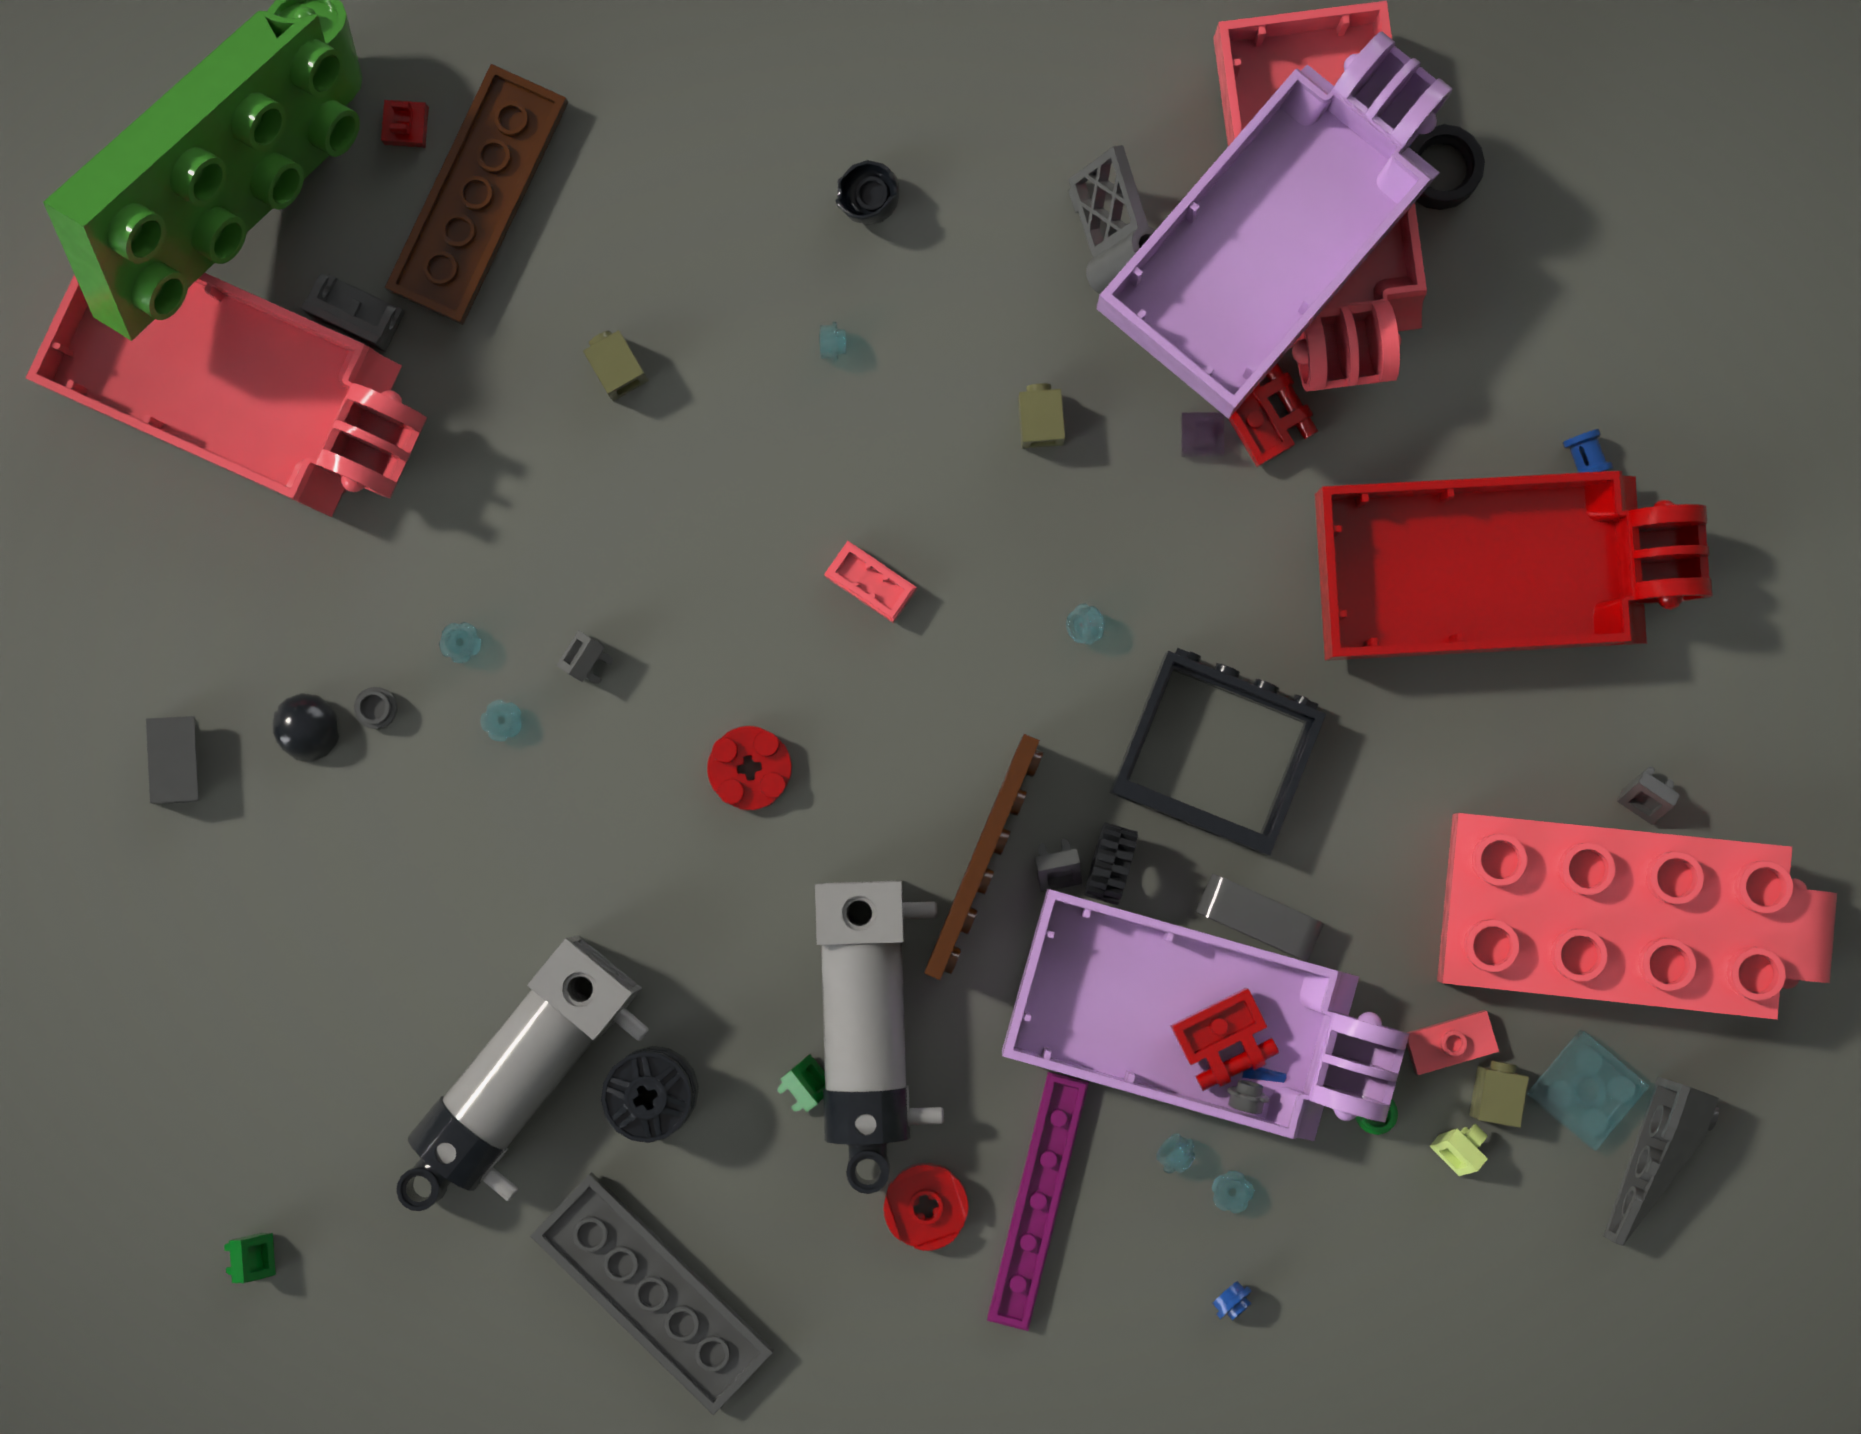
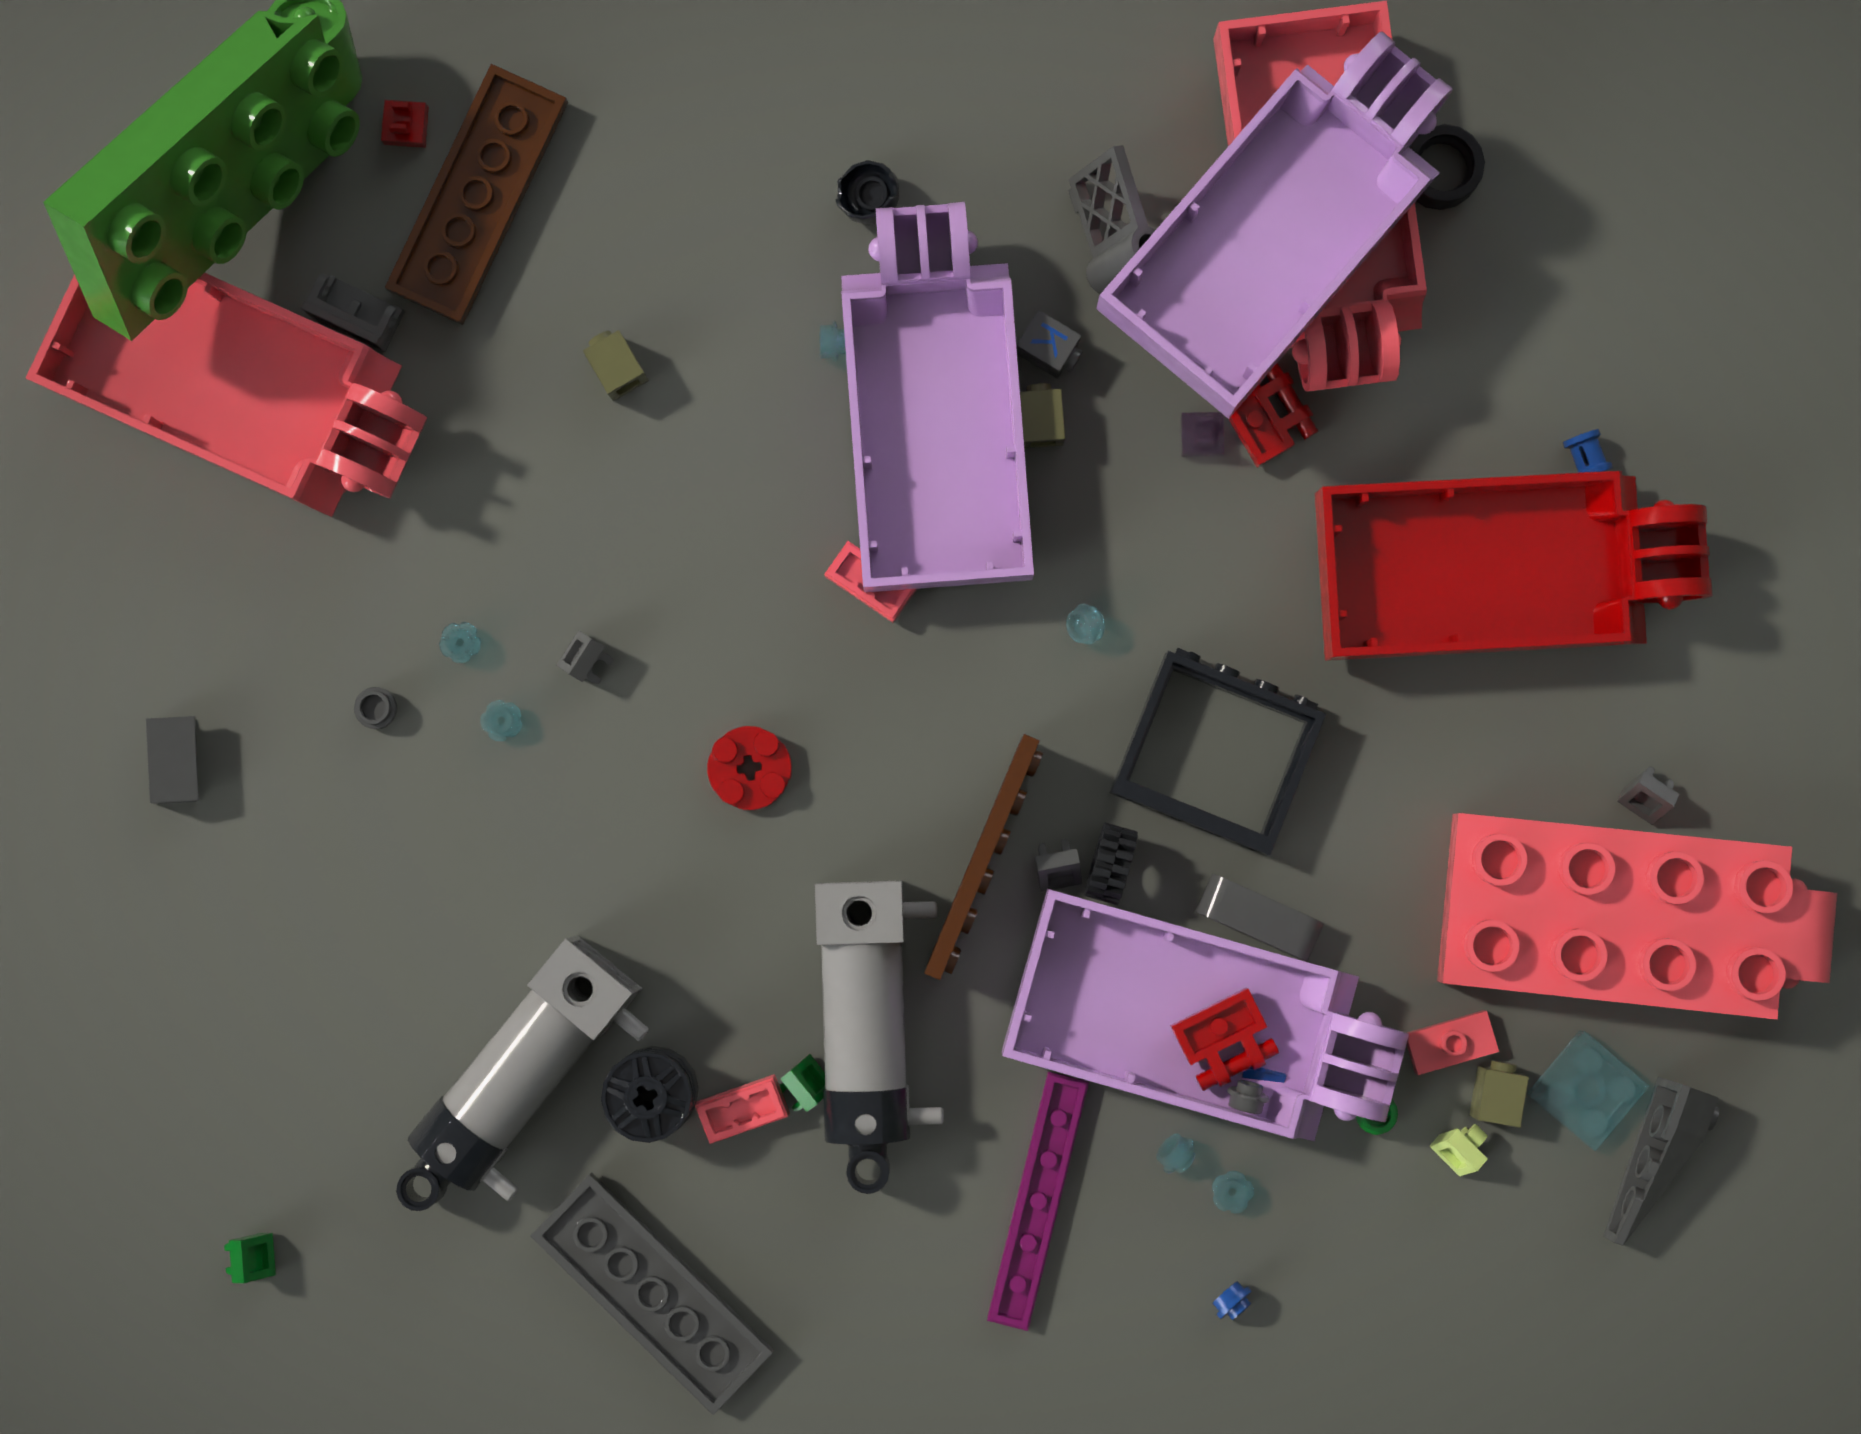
(305, 727): black hair -> none
(742, 1109): none -> coral plate
(914, 1227): red plate -> none
(935, 408): none -> lavender plate
(1049, 345): none -> dark grey brick

